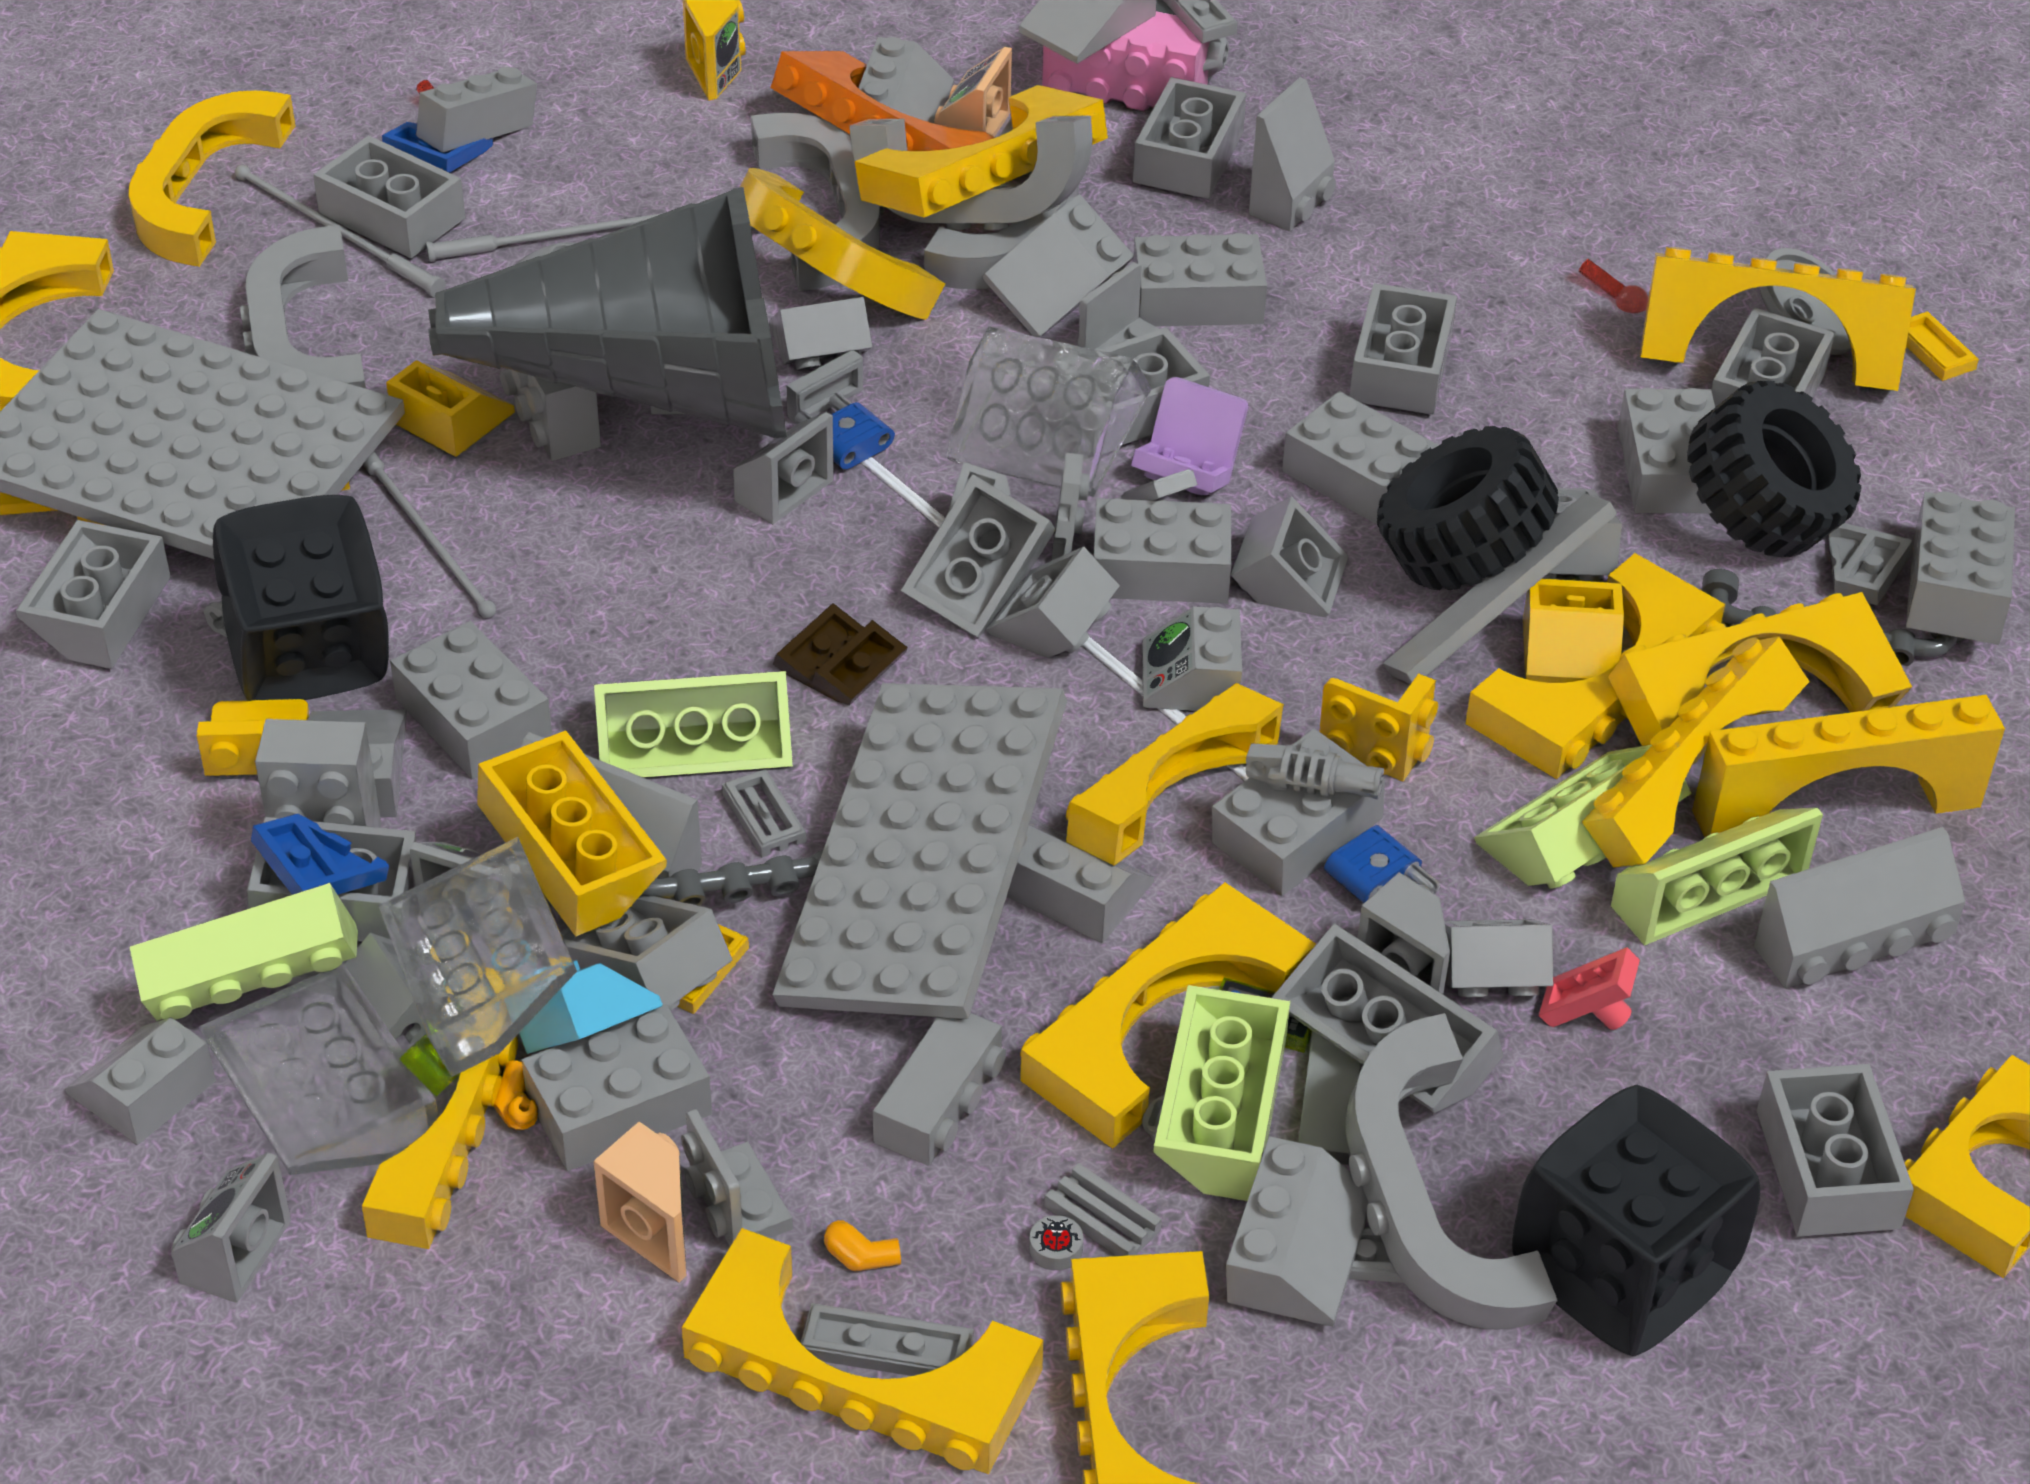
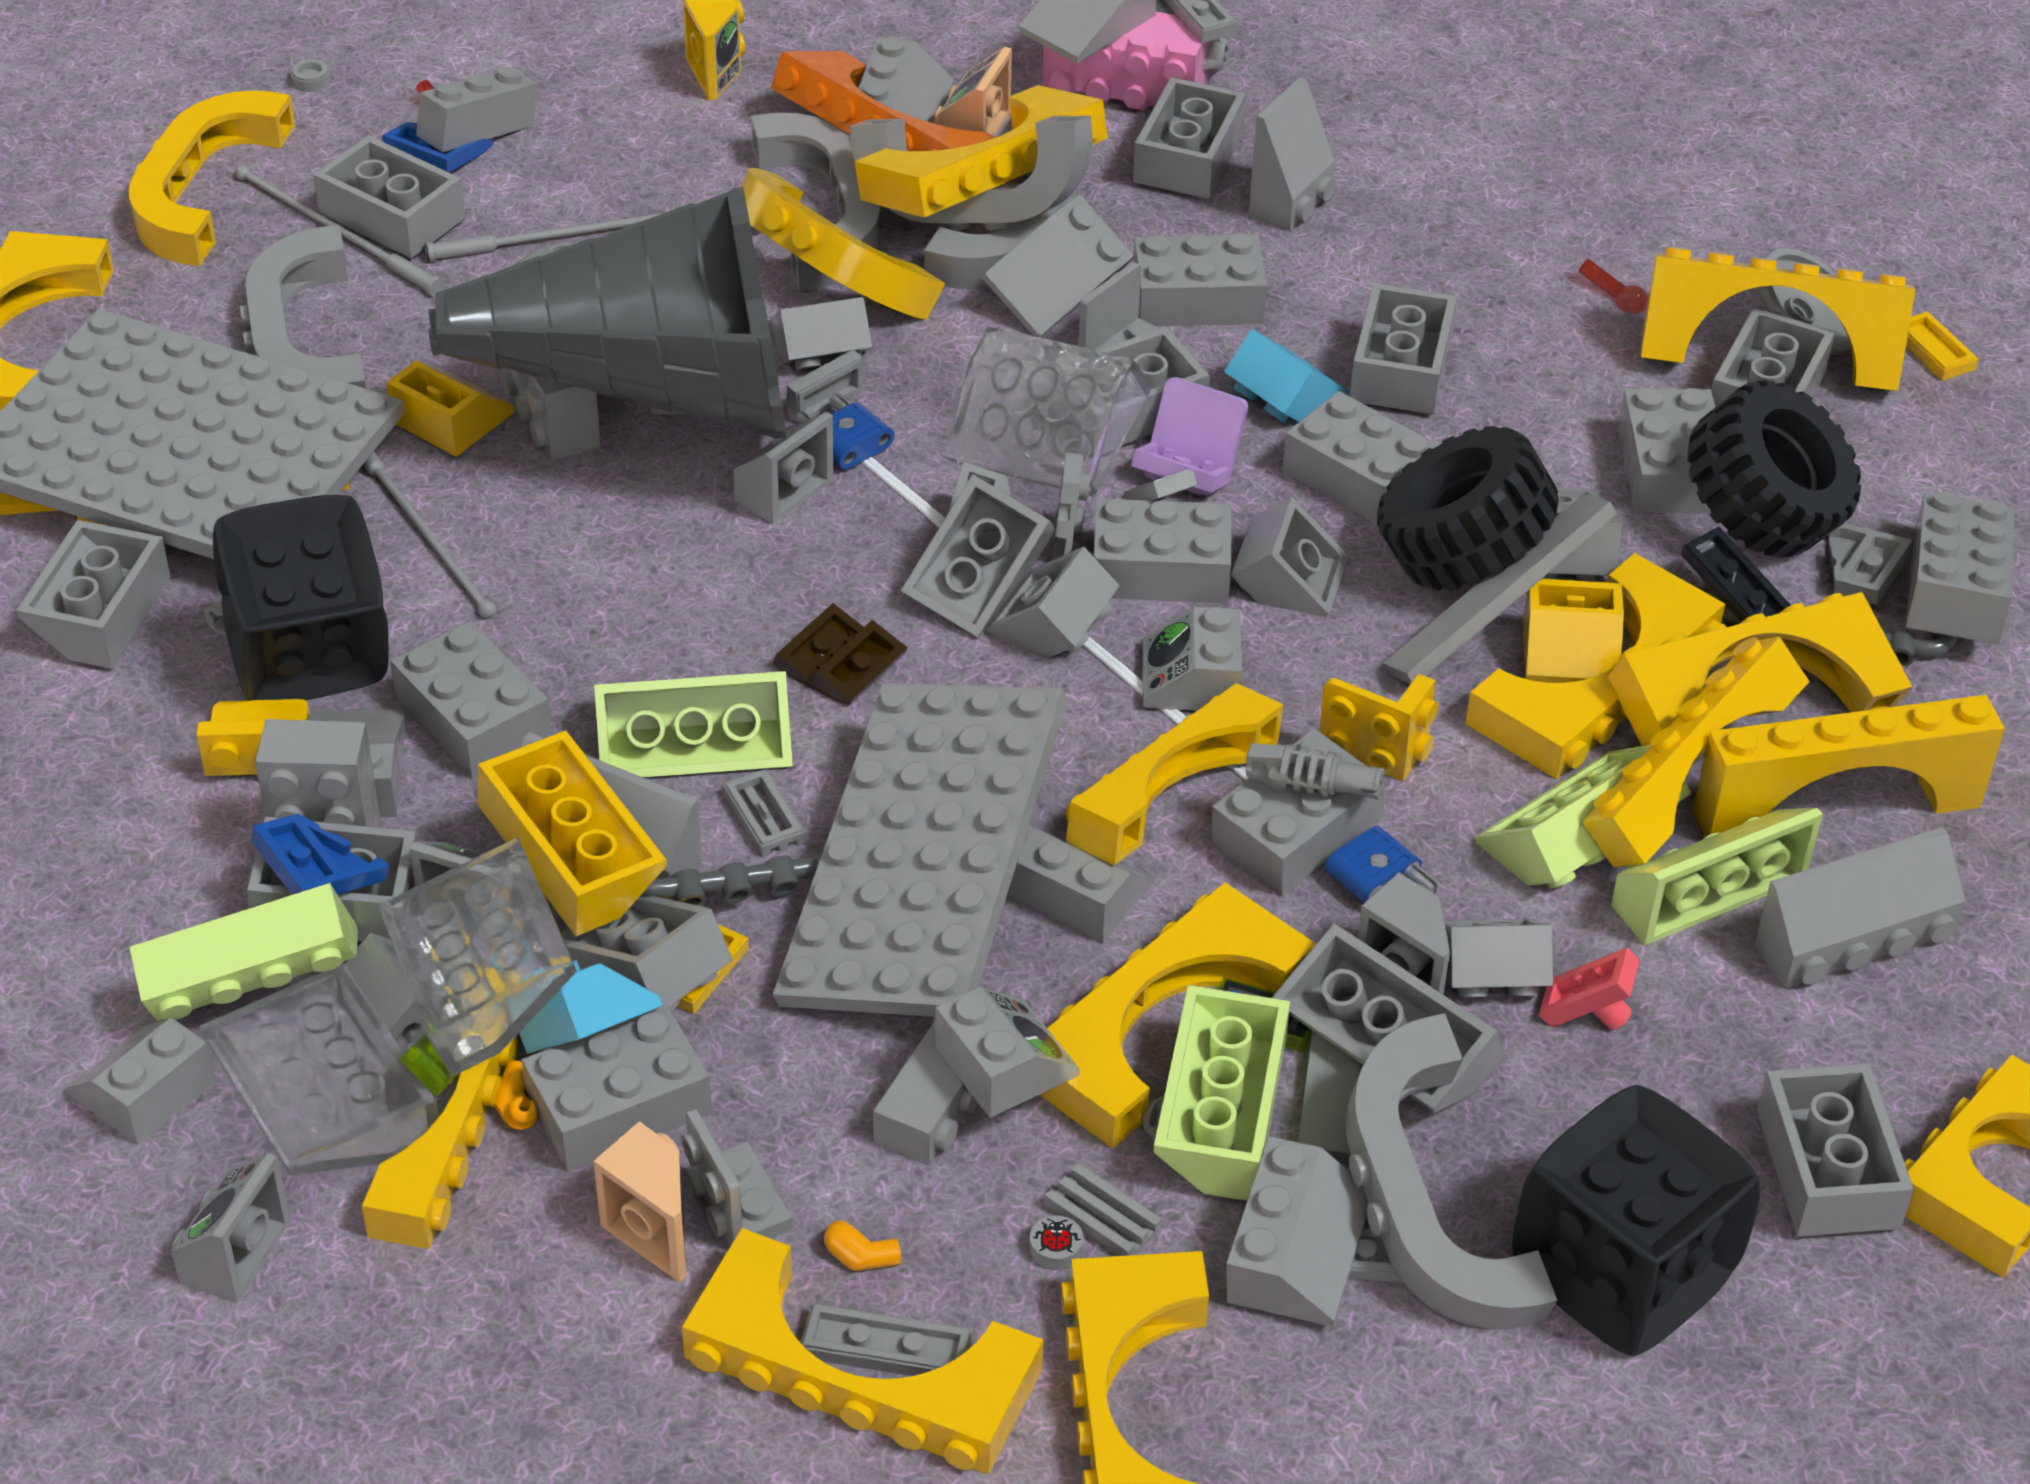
(310, 75): none -> light grey tile
(999, 1049): none -> light grey slope
(1280, 378): none -> medium azure slope
(1733, 576): none -> black tile

